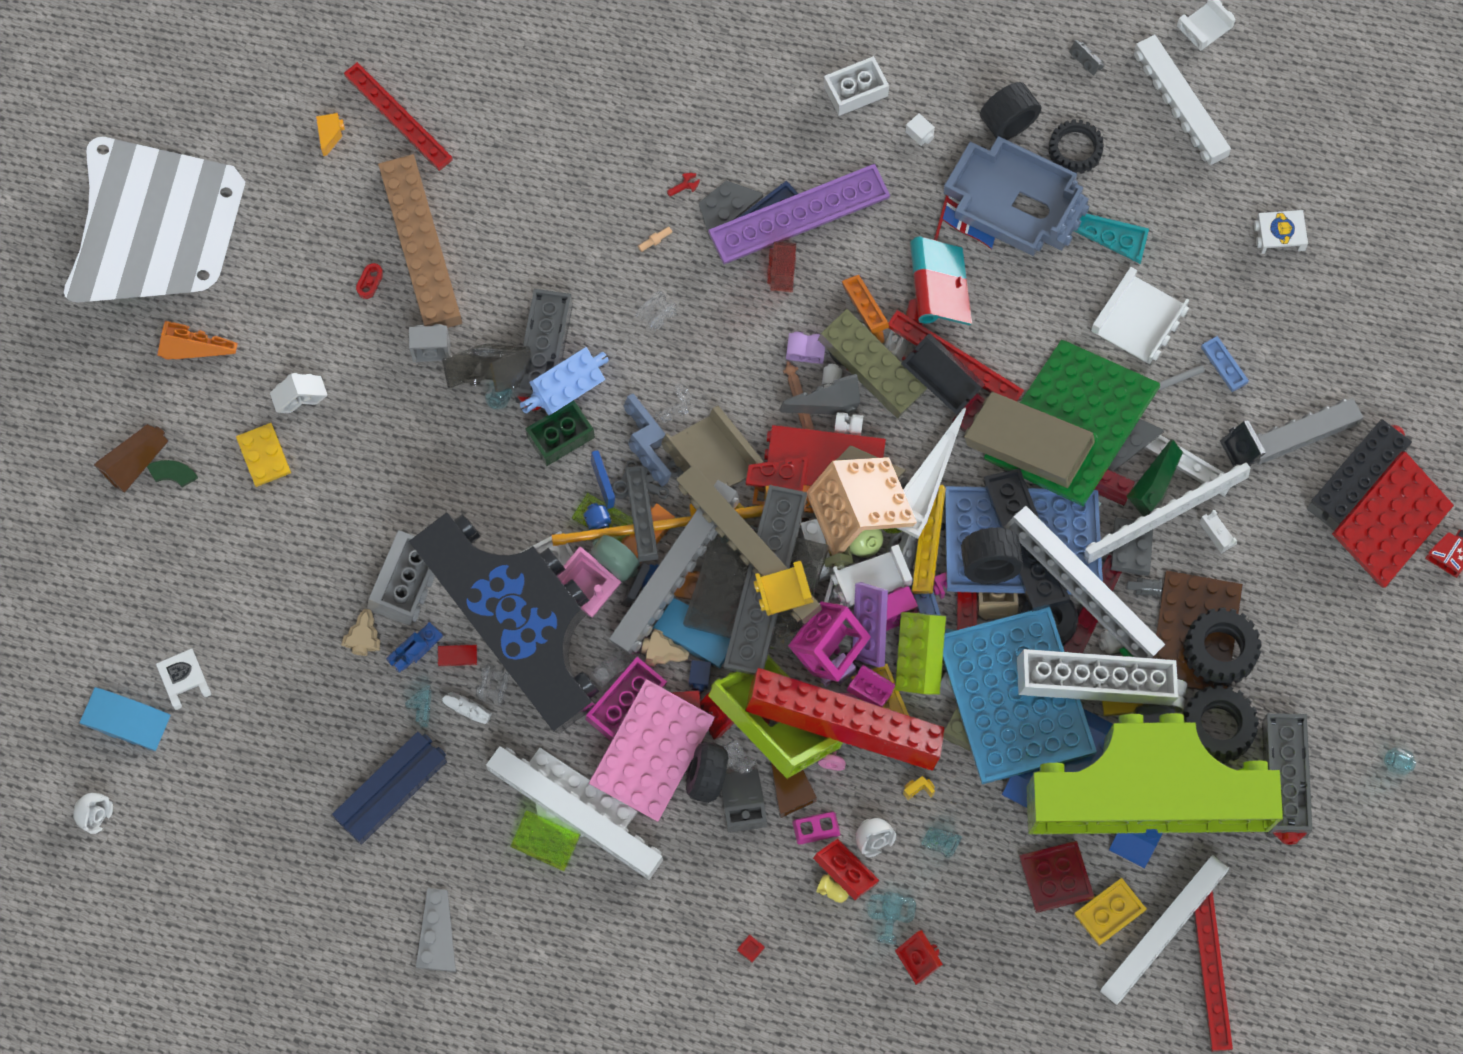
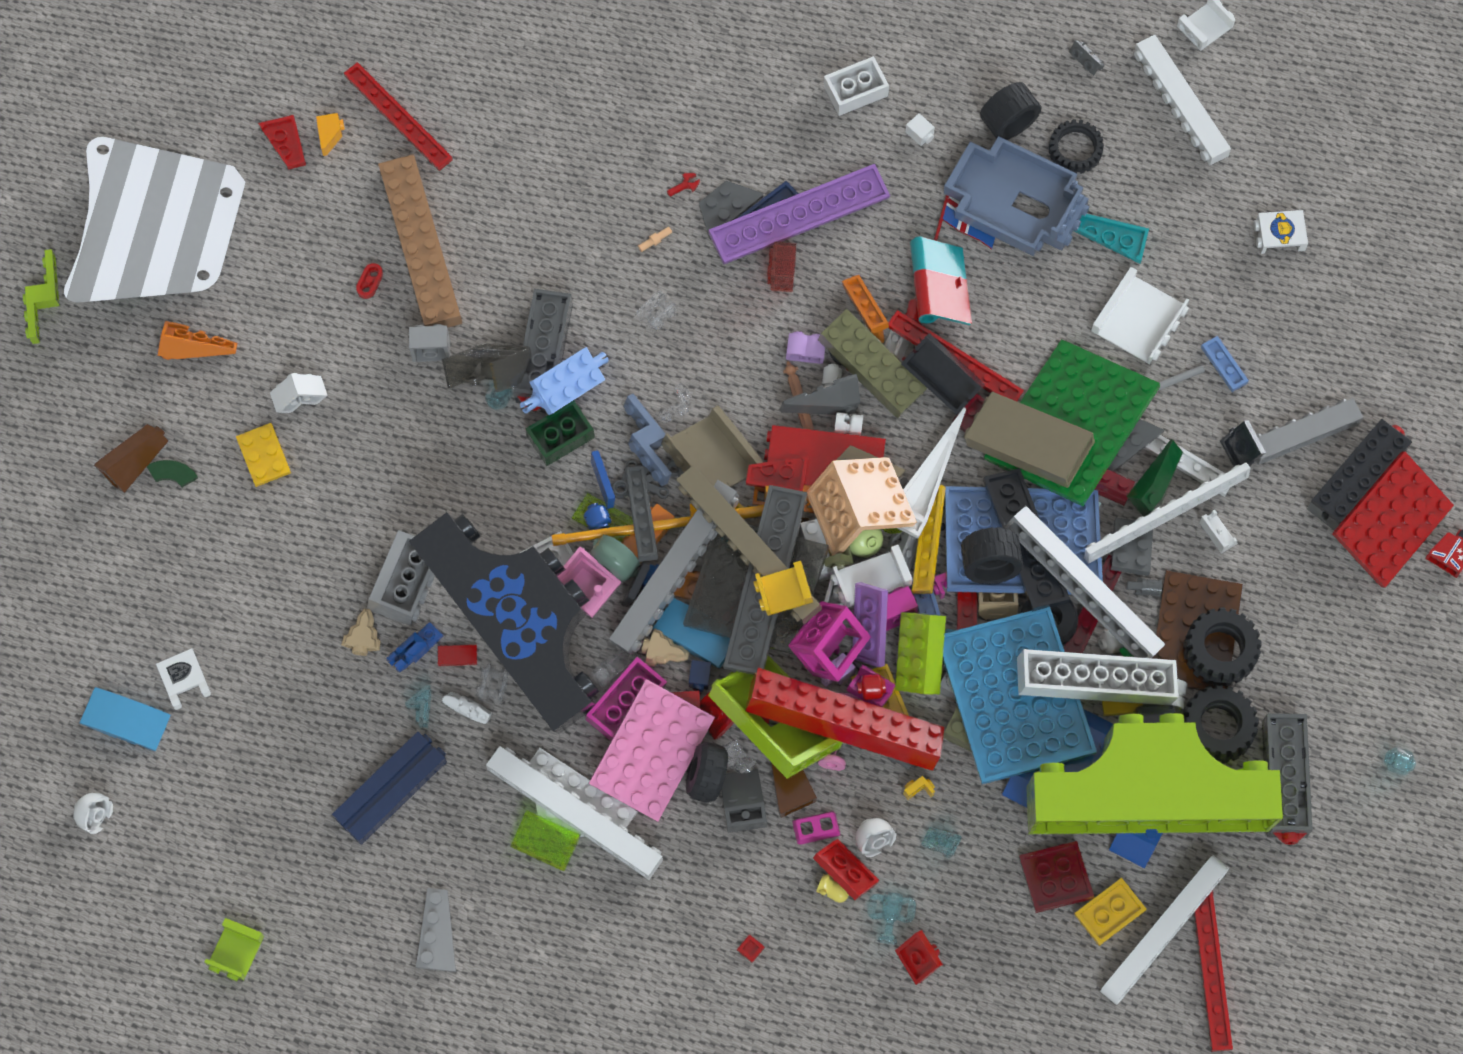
(41, 296): none -> lime bracket
(235, 950): none -> lime panel
(285, 140): none -> red wing
(871, 686): none -> red head

